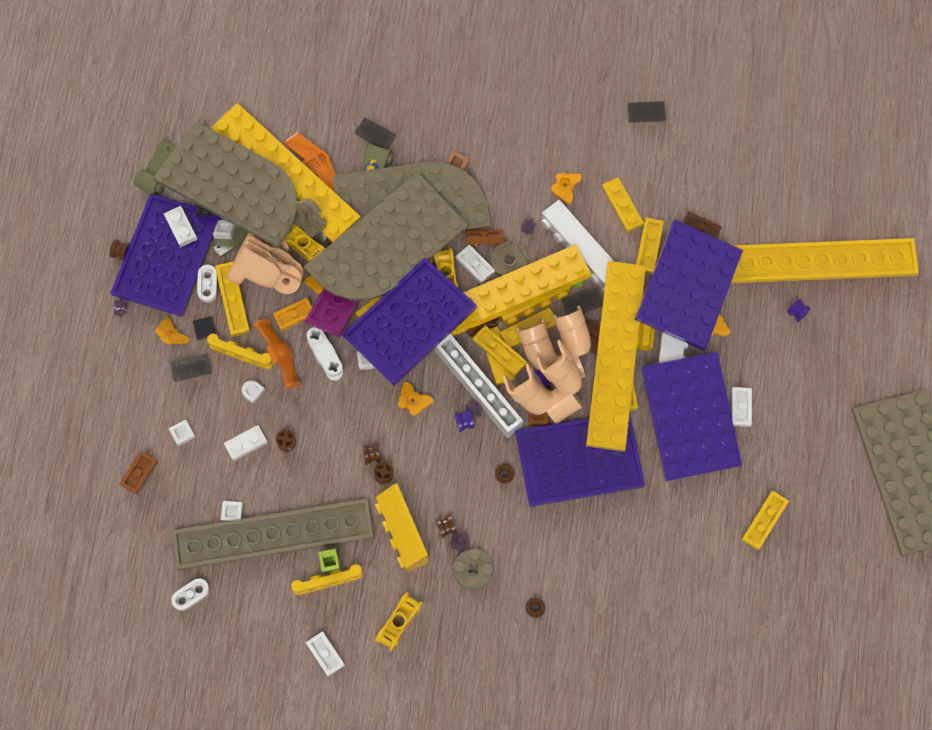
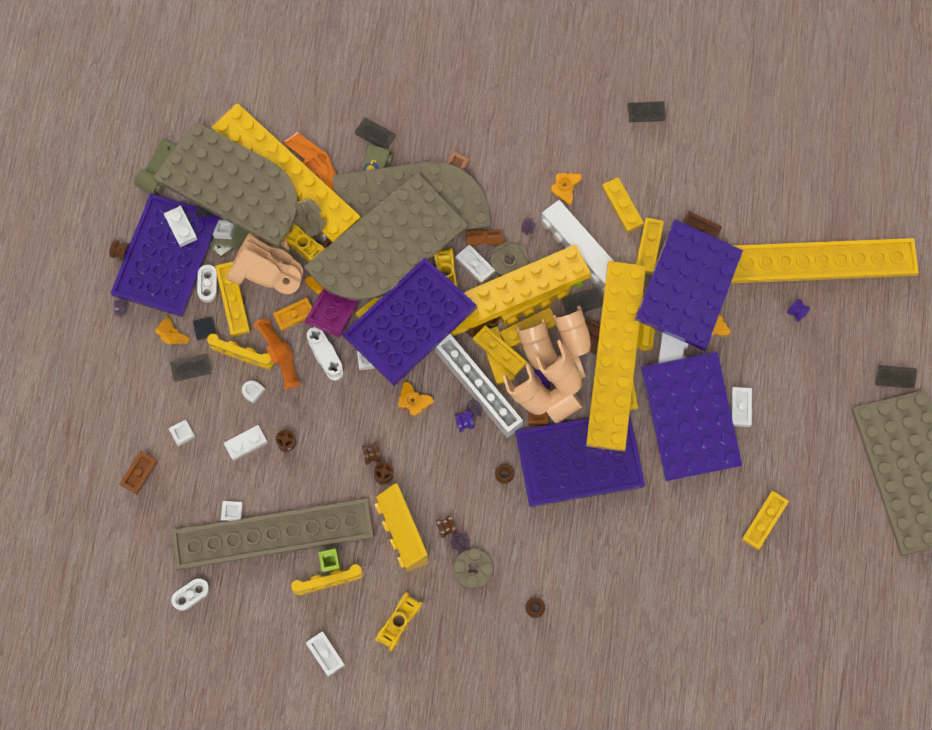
(895, 376): none -> clear smoke plate

